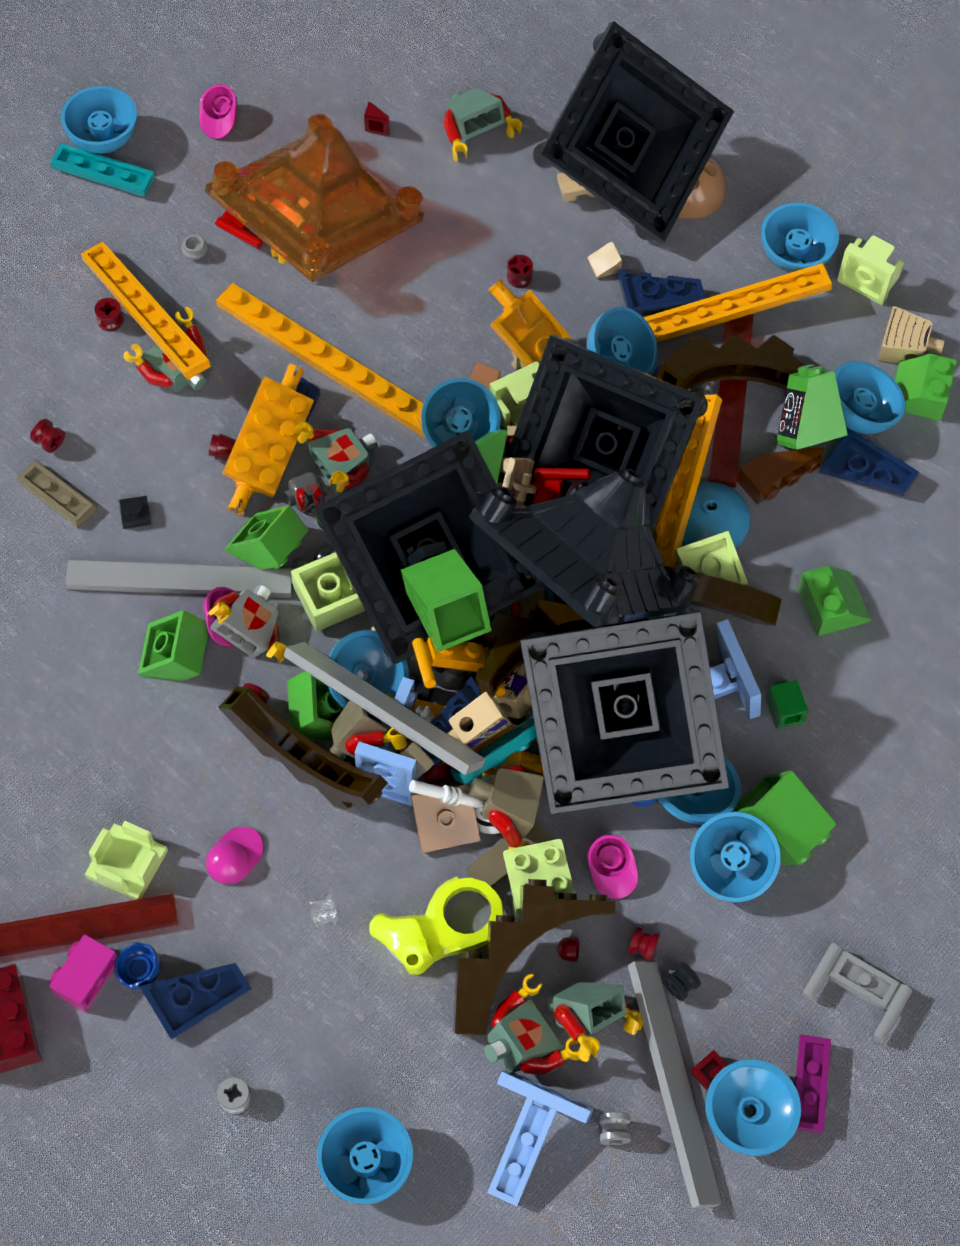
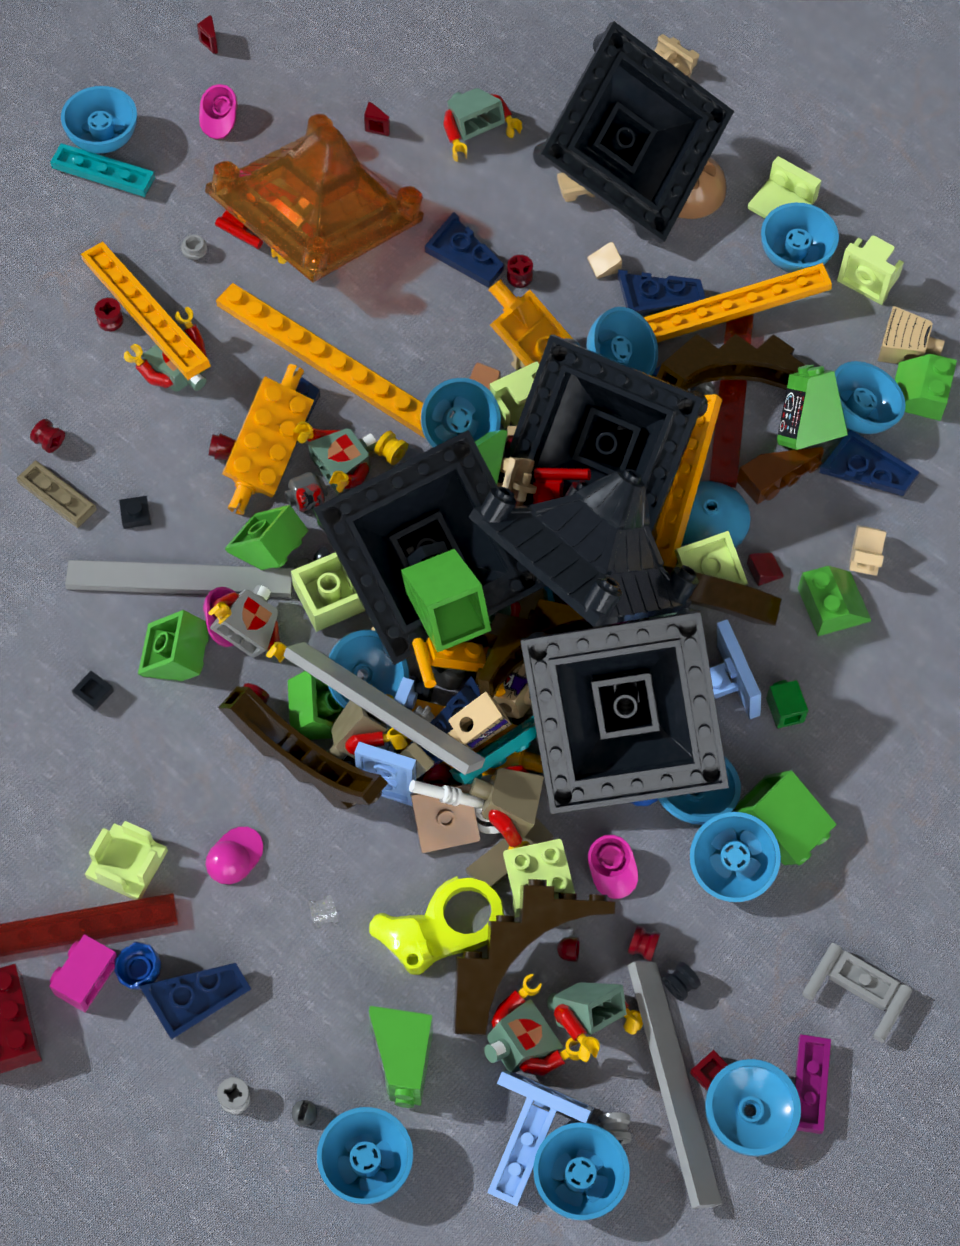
(92, 691): none -> black plate
(207, 34): none -> dark red slope
(310, 1116): none -> dark grey hinge
(391, 447): none -> yellow wheel
(403, 1052): none -> bright green slope
(462, 251): none -> dark blue wing
(574, 1154): none -> dark azure piece
(675, 54): none -> tan hips
(764, 568): none -> dark red slope
(785, 186): none -> yellowish green bracket
(867, 550): none -> tan brick

